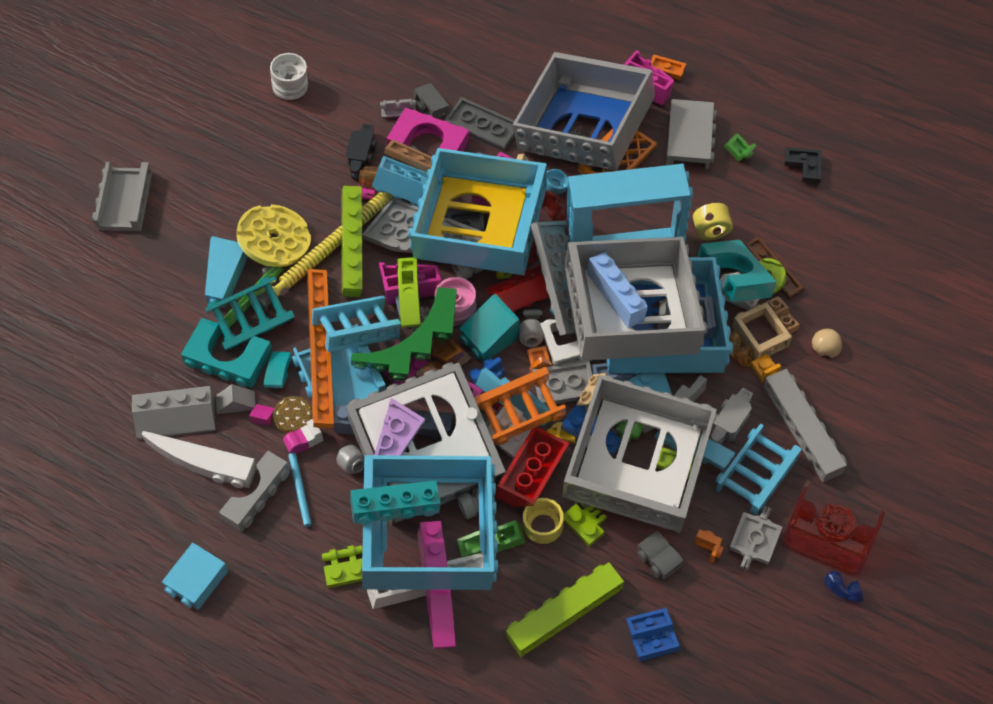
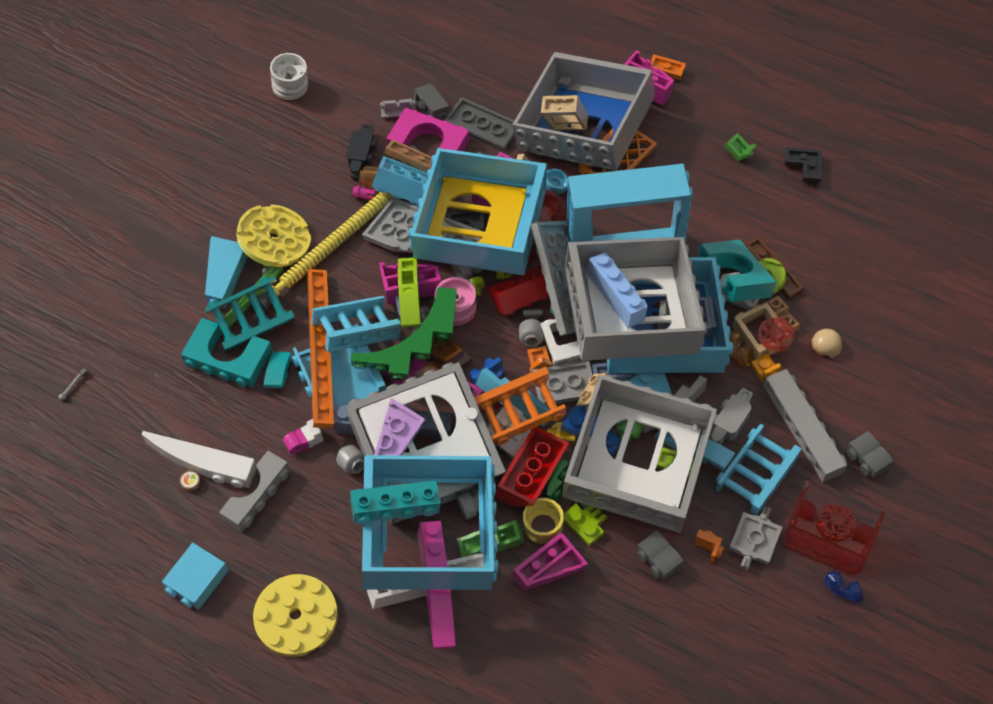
(62, 396): none -> light grey hinge
(122, 198): light grey panel -> none
(174, 412): light grey slope -> none
(190, 481): none -> tile
(235, 400): light grey slope -> none
(261, 415): dark pink slope -> none
(291, 413): clear yellow tile -> none
(300, 490): medium azure bar -> none
(304, 634): none -> light yellow plate
(346, 572): lime plate -> none
(351, 241): lime brick -> none
(478, 284): none -> lime tile
(490, 329): teal slope -> none
(549, 563): none -> dark pink wedge
(555, 484): none -> green slope
(564, 110): none -> tan window
(564, 609): lime brick -> none
(652, 634): blue slope -> none
(691, 132): light grey panel -> none
(721, 220): light yellow piece -> none
(776, 334): none -> clear red wheel
(869, 455): none -> dark grey brick

